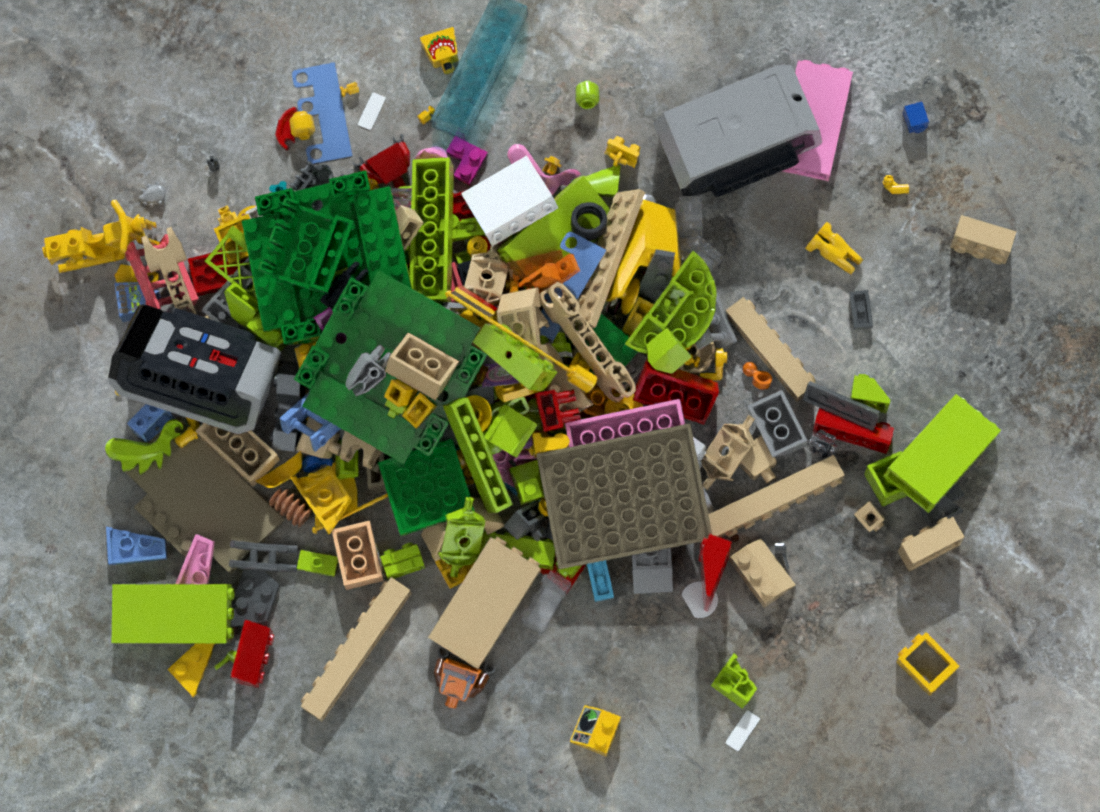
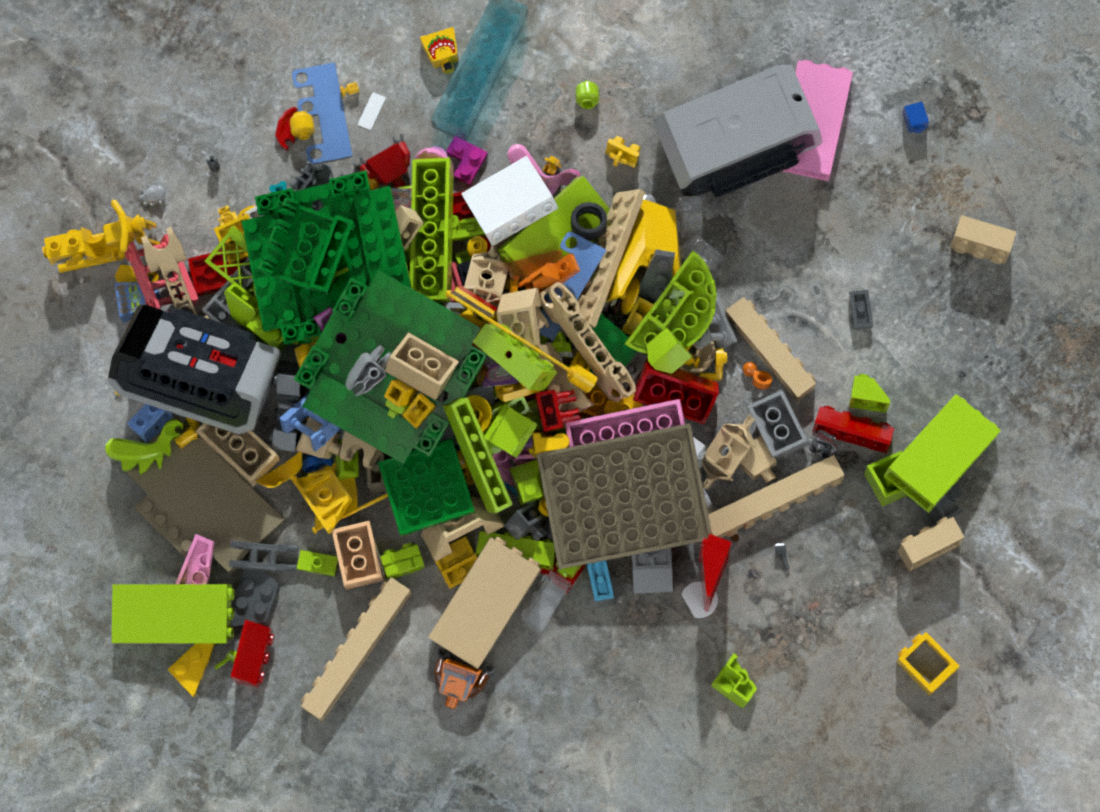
(130, 547): medium blue wing -> none
(289, 507): nougat piece -> none
(330, 299): black hinge -> none
(425, 116): yellow piece -> none
(459, 525): lime plate -> none
(595, 730): yellow slope -> none
(605, 181): lime slope -> none
(742, 730): white sticker -> none
(761, 572): tan slope -> none
(836, 251): yellow piece -> none
(841, 405): dark grey plate -> none
(862, 516): tan brick -> none
(893, 187): yellow arm -> none

